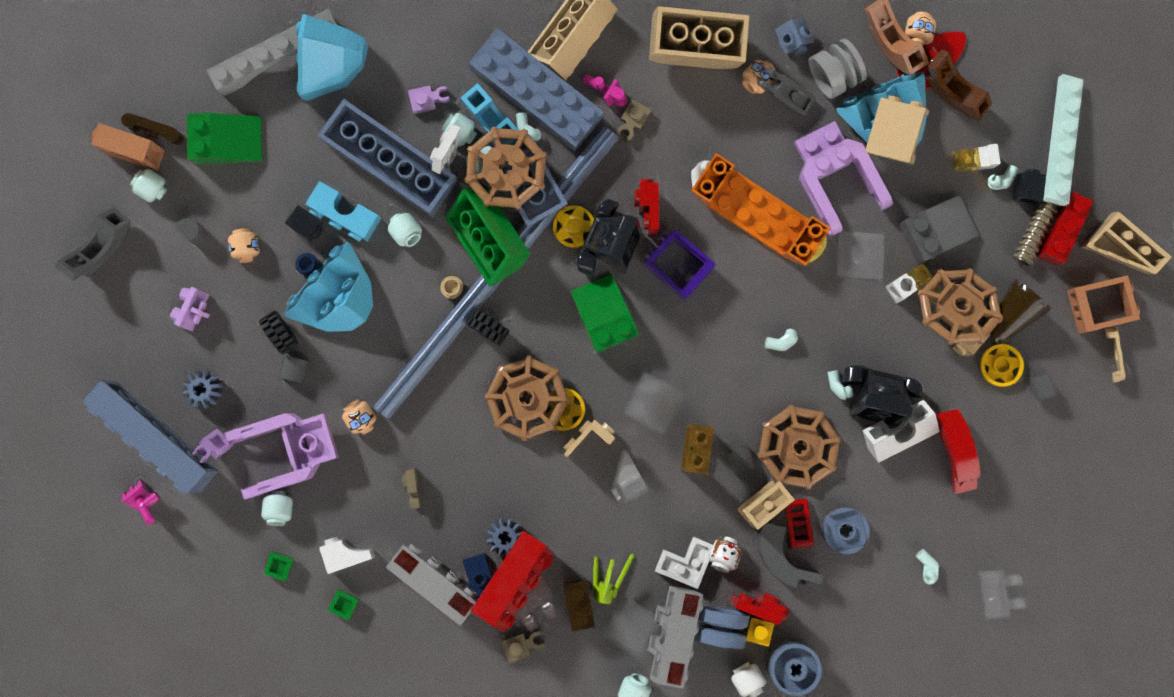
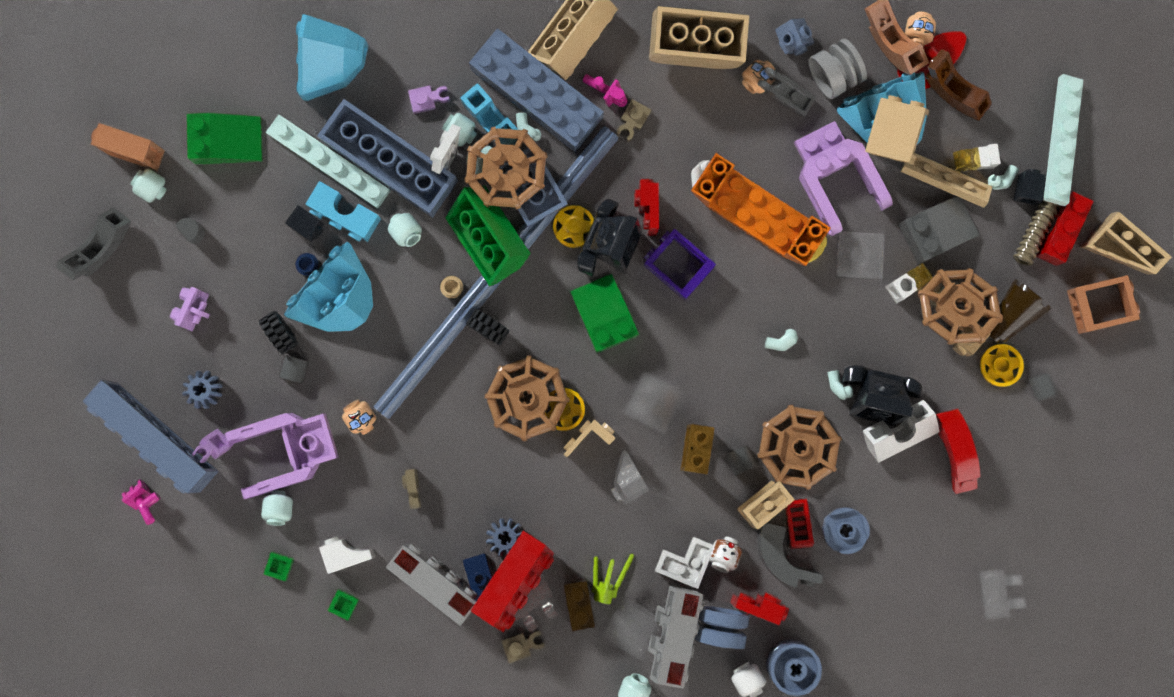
(152, 128): dark brown plate -> none
(243, 67): light grey arch -> none
(243, 245): light nougat head -> none
(328, 161): none -> light aqua plate
(759, 630): yellow brick -> none
(930, 568): light aqua arm -> none
(948, 180): none -> tan plate
(1114, 335): tan piece -> none

